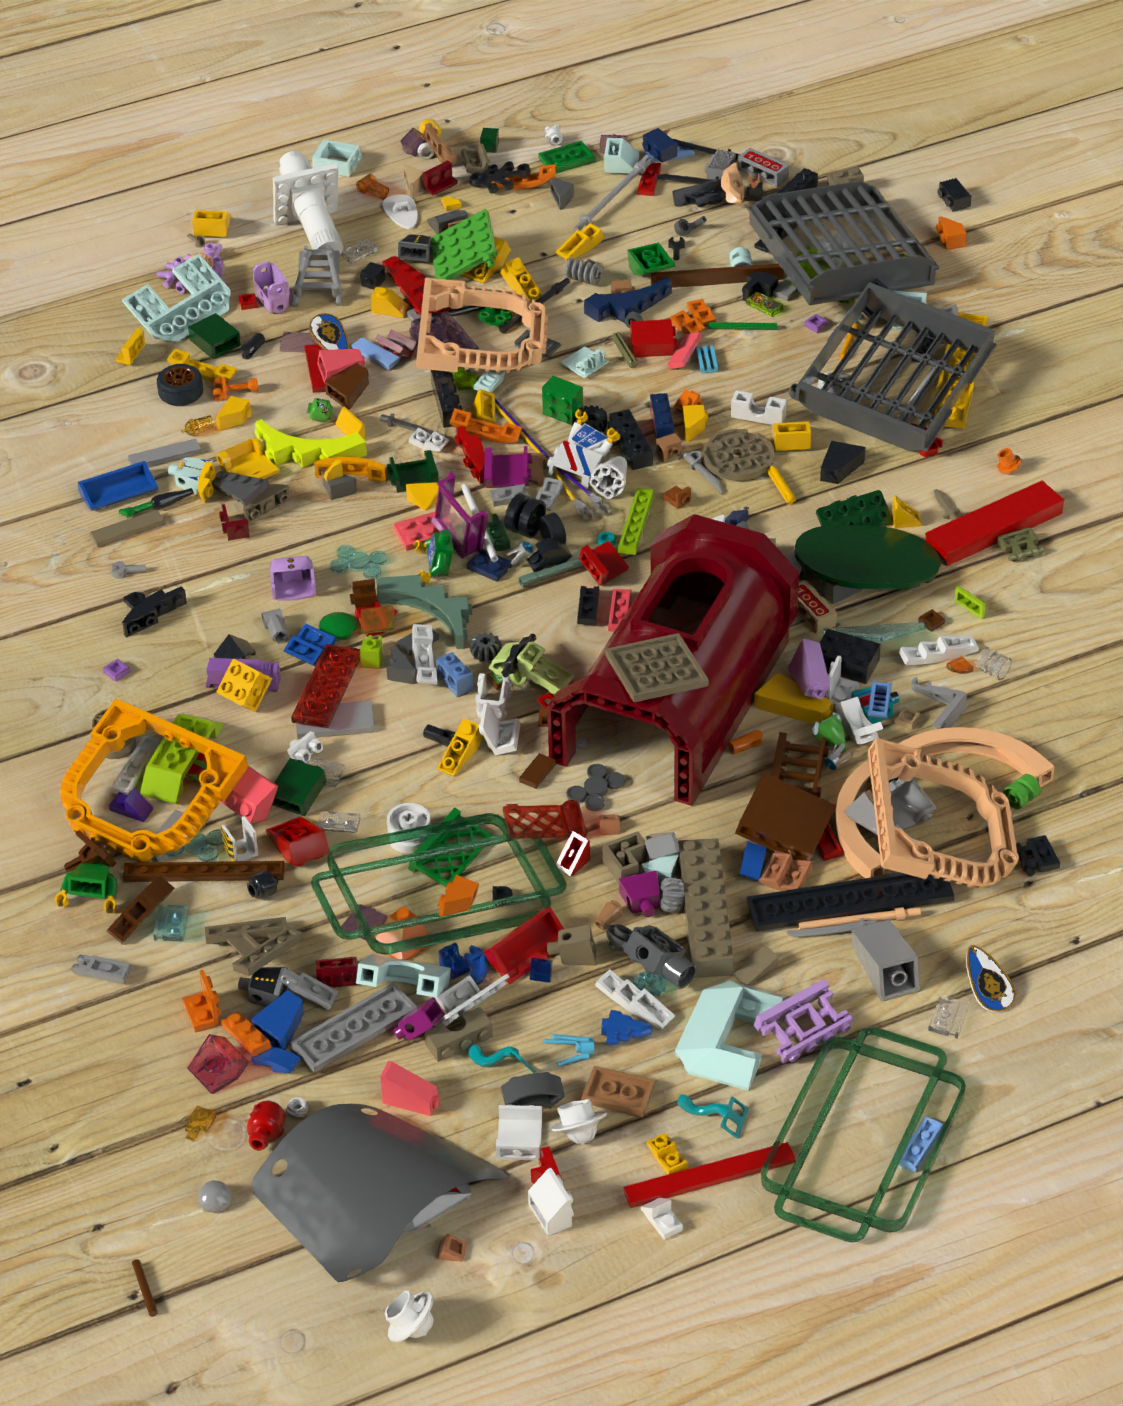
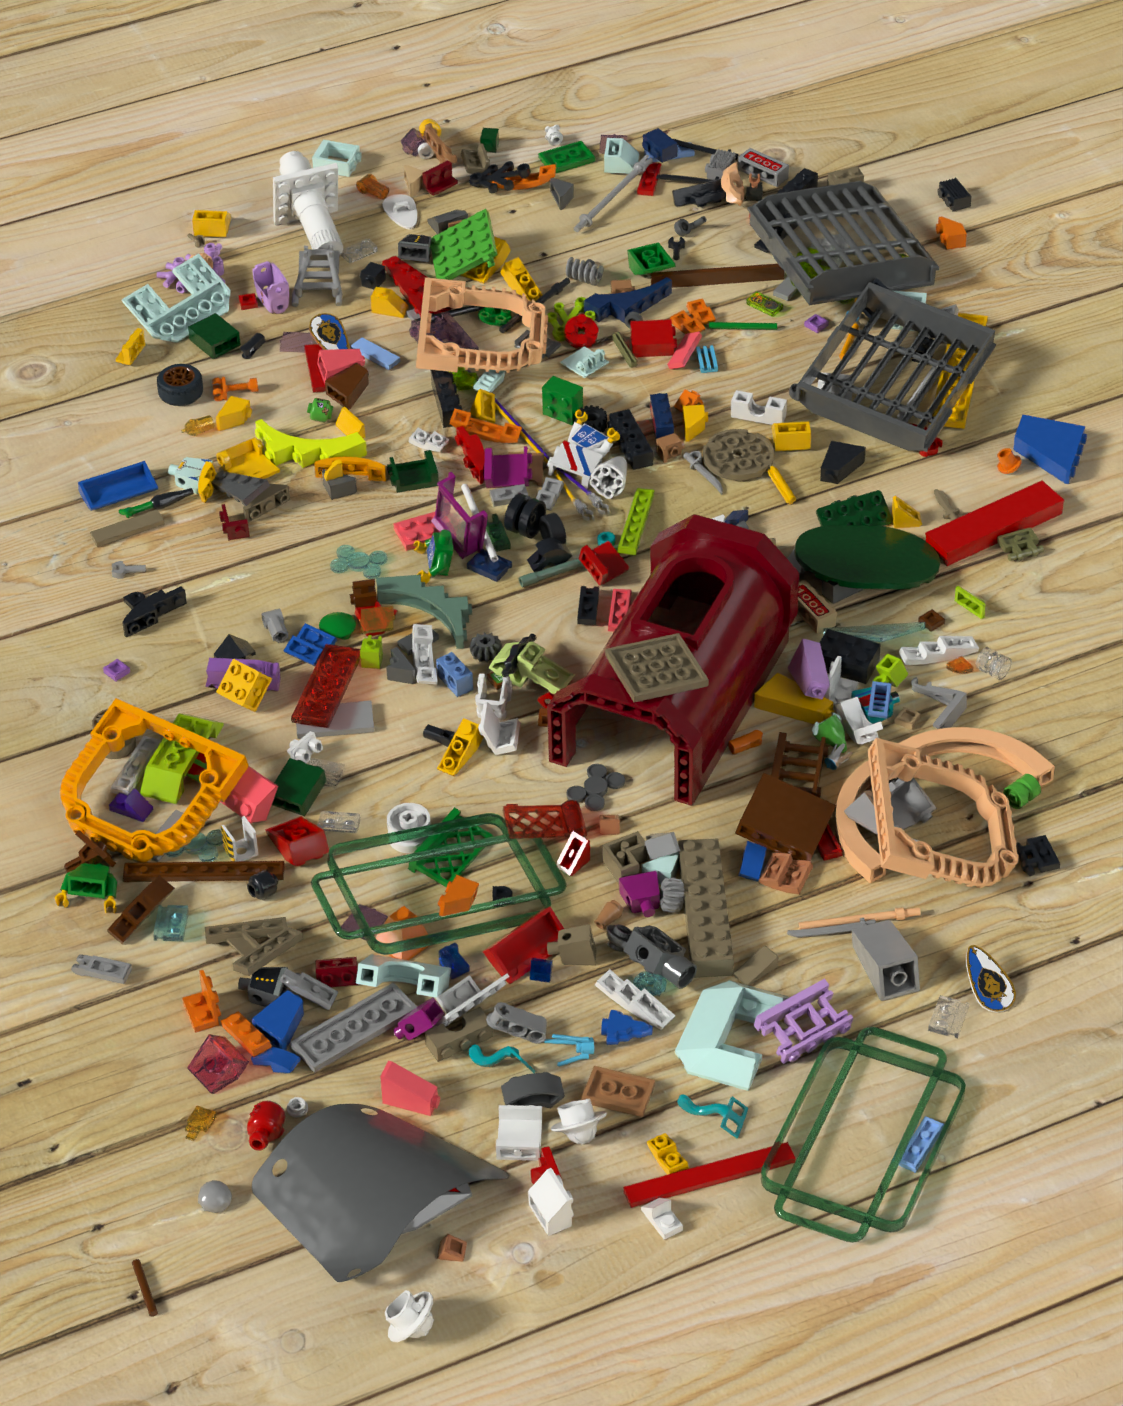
(166, 453): light grey tile -> none
(207, 371): yellow slope -> none
(292, 578): lavender piece -> none
(391, 420): flat silver sword -> none
(399, 343): bracket -> none
(422, 494): yellow slope -> none
(450, 203): yellow tile -> none
(478, 963): blue piece -> none
(518, 1023): none -> light grey piece
(524, 549): flat silver piece -> none
(537, 771): reddish brown tile -> none
(558, 331): none -> lime plant
(579, 340): none -> red plate
(581, 242): yellow slope -> none
(677, 496): dark orange bracket -> none
(740, 257): light aqua wheel -> none
(761, 282): black brick -> none
(846, 899): black plate -> none
(891, 670): none -> lime brick
(1051, 445): none -> blue slope

